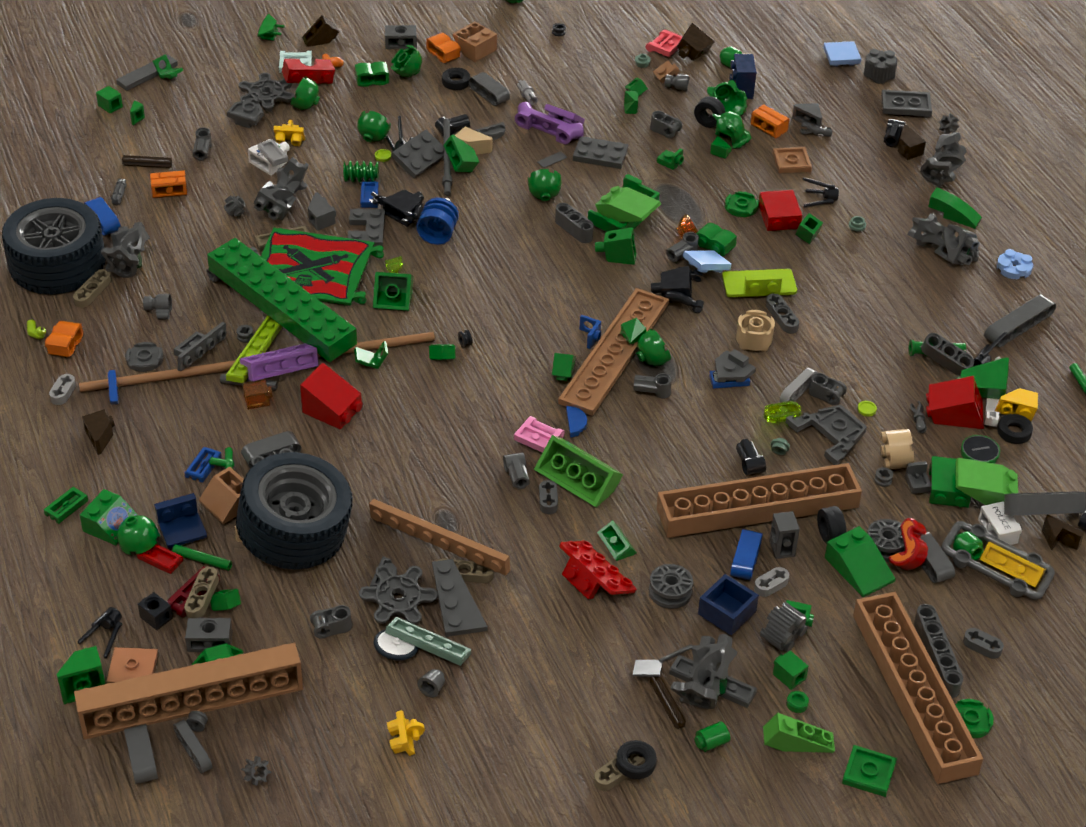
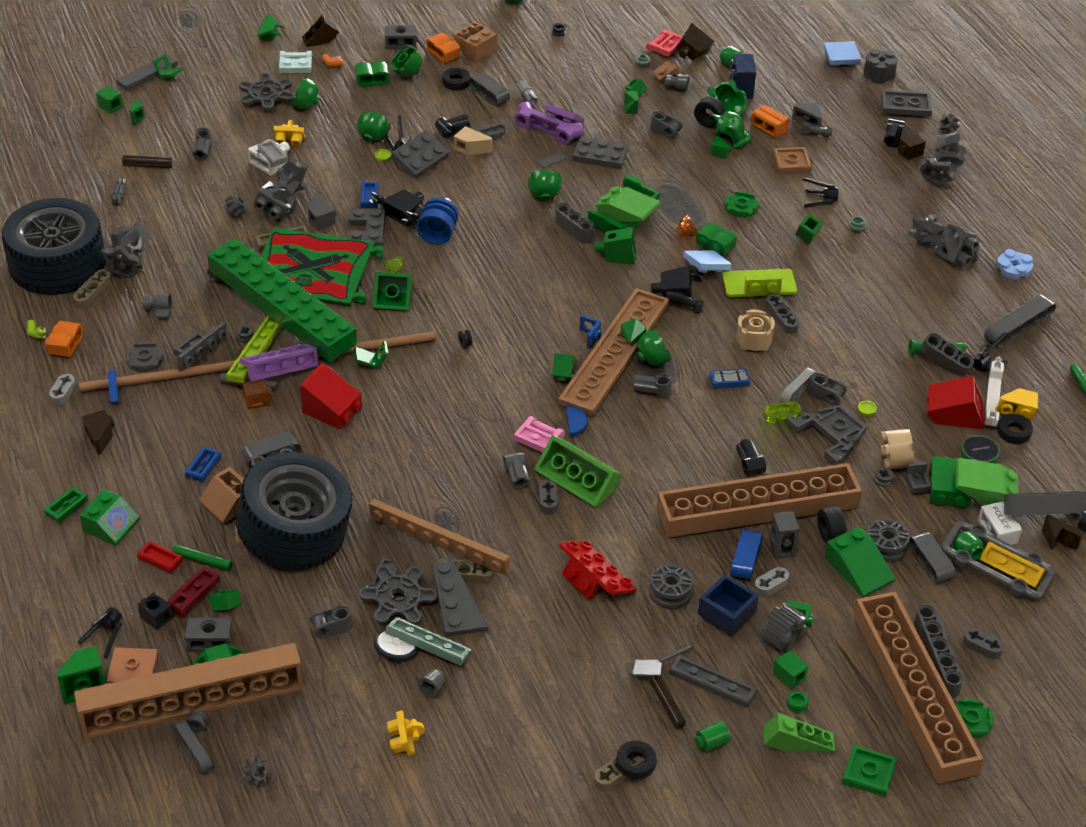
(108, 219): blue beam -> none
(137, 534): green cylinder -> none
(140, 754): dark grey beam -> none
(168, 184): orange brick -> none
(180, 520): dark blue bracket -> none
(200, 584): dark tan beam -> none
(227, 462): green piece -> none
(246, 113): dark grey plate -> none
(321, 72): red arch -> none
(363, 171): green piece -> none
(442, 351): green slope -> none
(447, 179): dark grey bar -> none
(461, 155): green slope -> none
(616, 541): green slope -> none
(670, 159): green bracket -> none
(689, 243): dark grey piece -> none
(709, 661): dark grey hips -> none
(733, 366): dark grey plate -> none
(780, 210): red brick -> none
(780, 446): sand green plate -> none
(915, 548): red animal -> none
(919, 417): dark grey piece -> none
(954, 208): green slope -> none
(990, 377): green slope -> none

